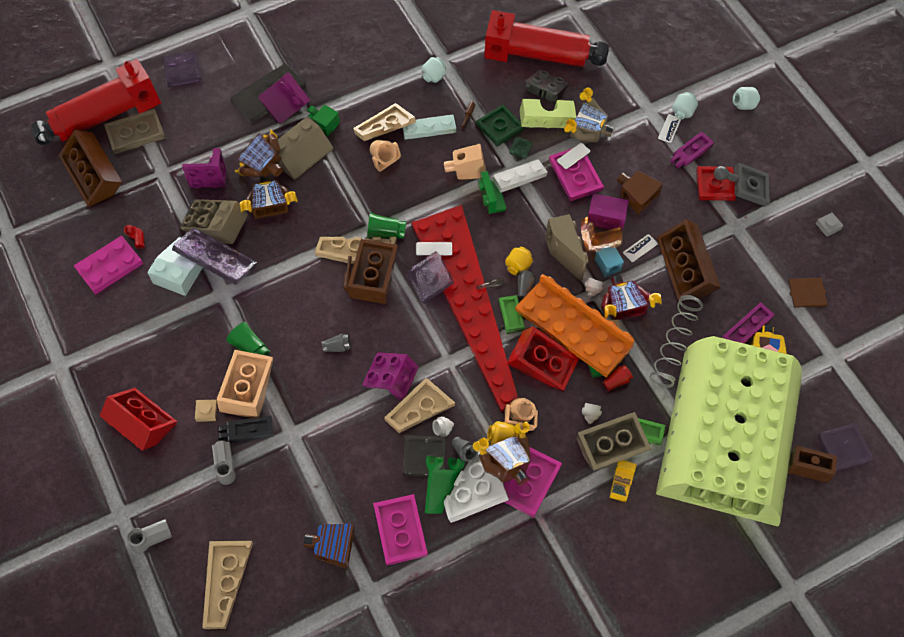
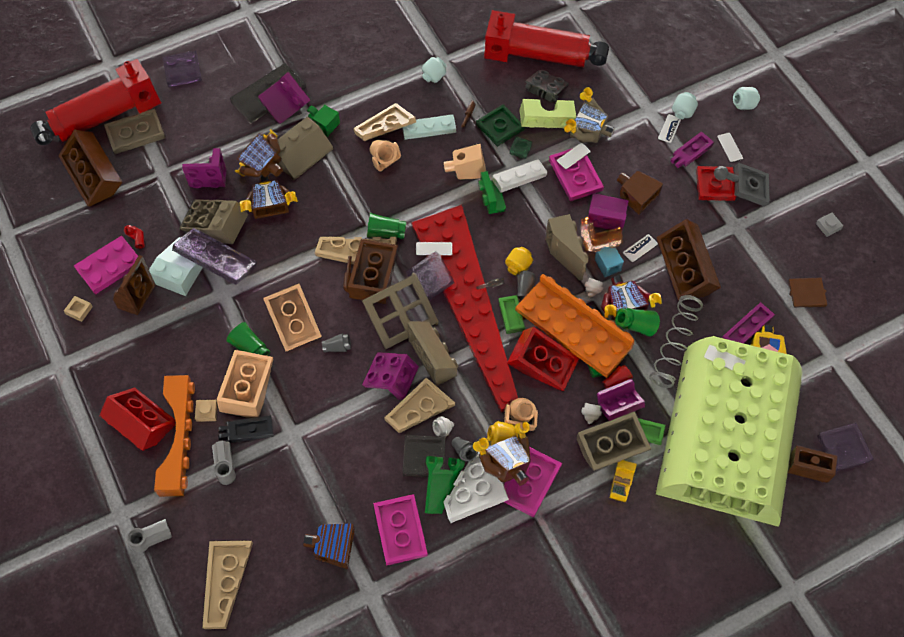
(78, 308): none -> tan plate
(135, 288): none -> reddish brown slope
(170, 476): none -> orange arch
(292, 317): none -> light nougat slope
(400, 310): none -> dark tan window
(432, 352): none -> dark tan slope
(619, 400): none -> magenta bracket
(640, 321): none -> green plant
(729, 359): none -> white sticker
(730, 147): none -> white sticker

